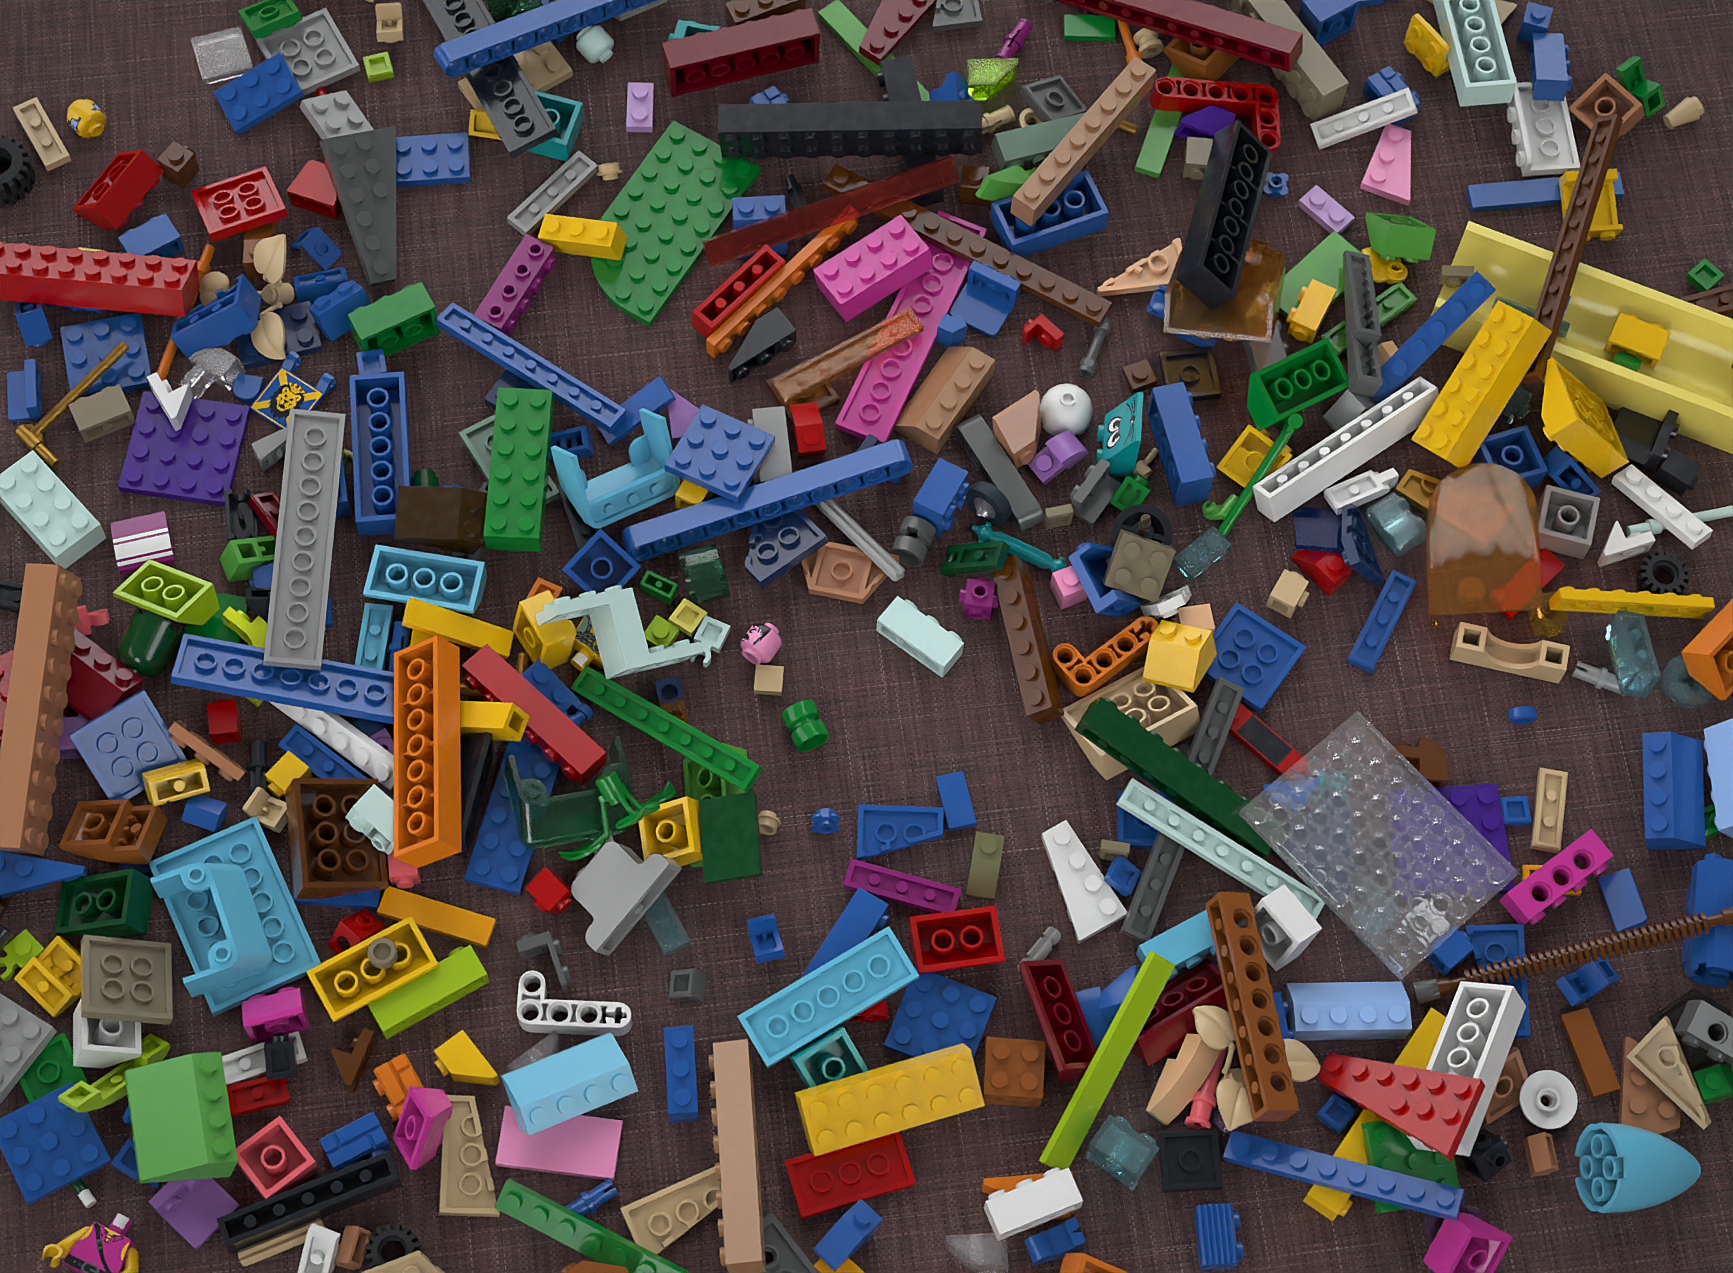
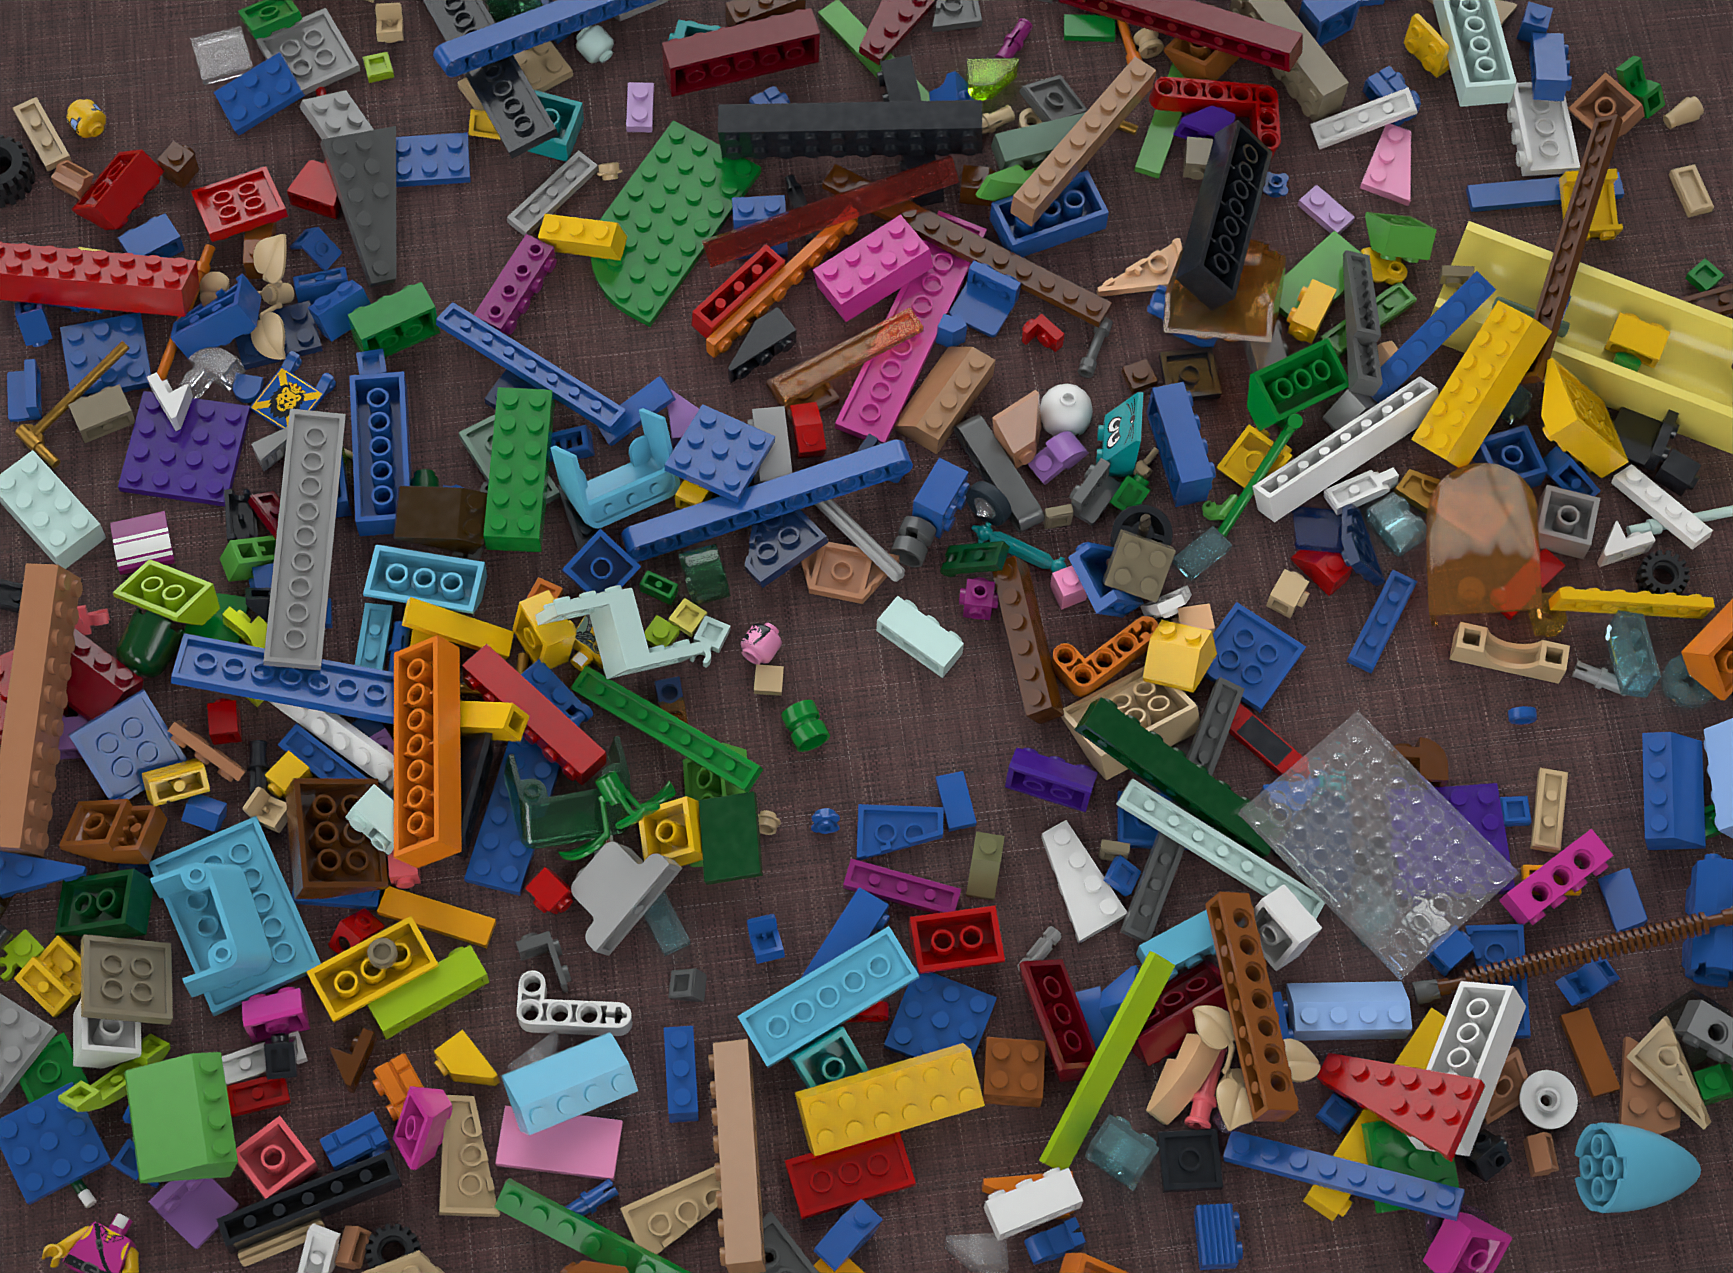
(72, 178): none -> nougat piece
(1051, 779): none -> dark purple slope
(1691, 190): none -> tan tile

